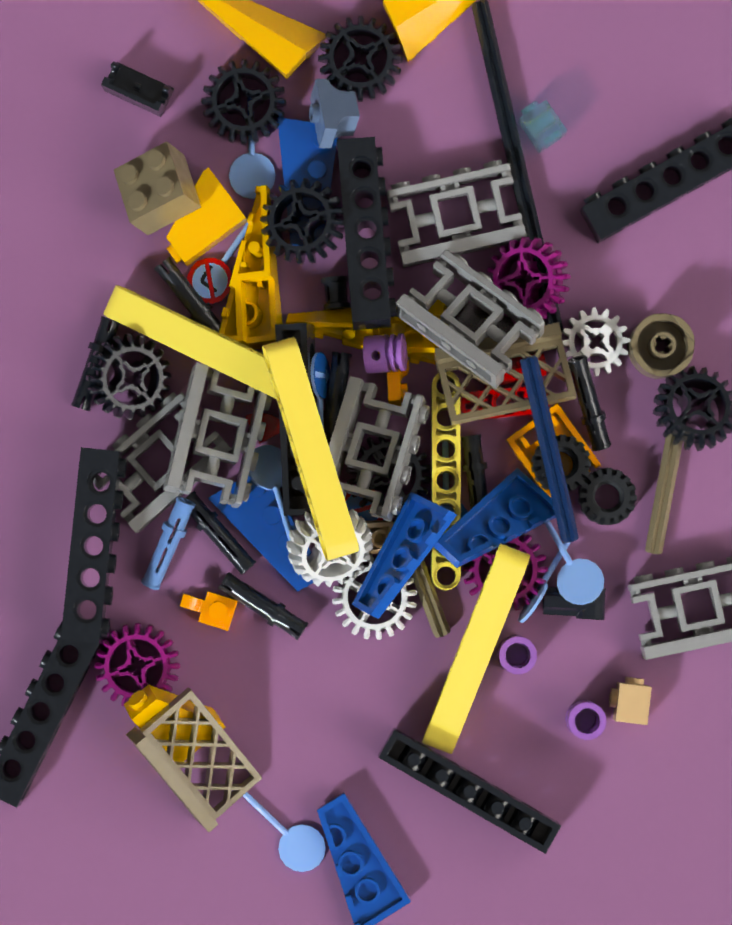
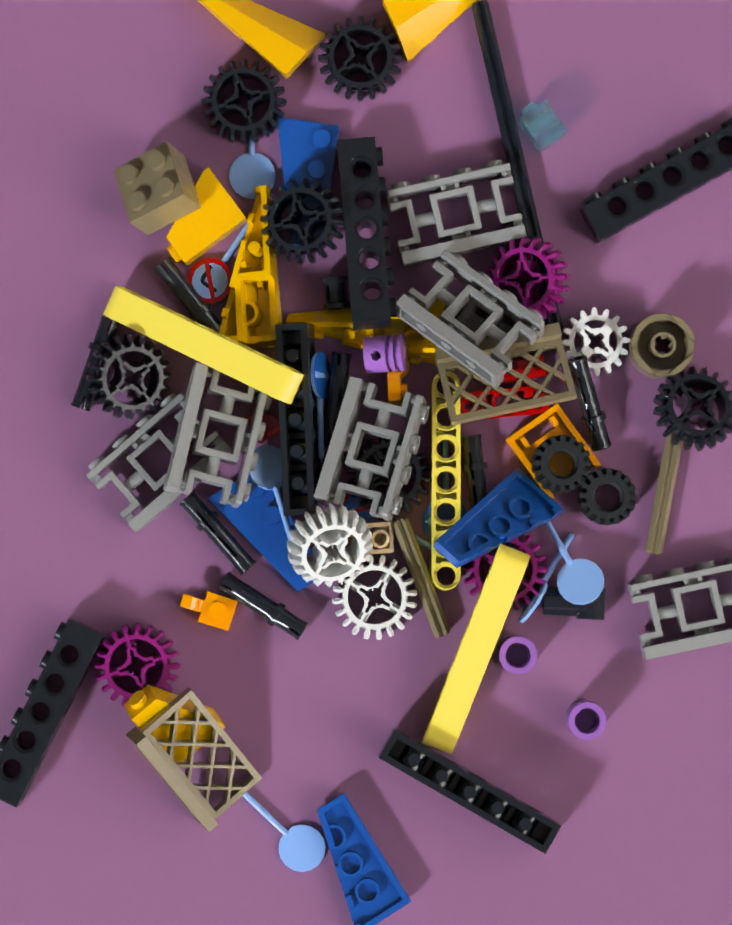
(74, 625): black brick -> none
(137, 88): black hinge -> none
(182, 510): medium blue pin -> none
(310, 448): light yellow beam -> none
(332, 112): sand blue brick -> none
(406, 546): blue wing -> none
(549, 449): dark blue axle -> none
(631, 701): tan brick -> none

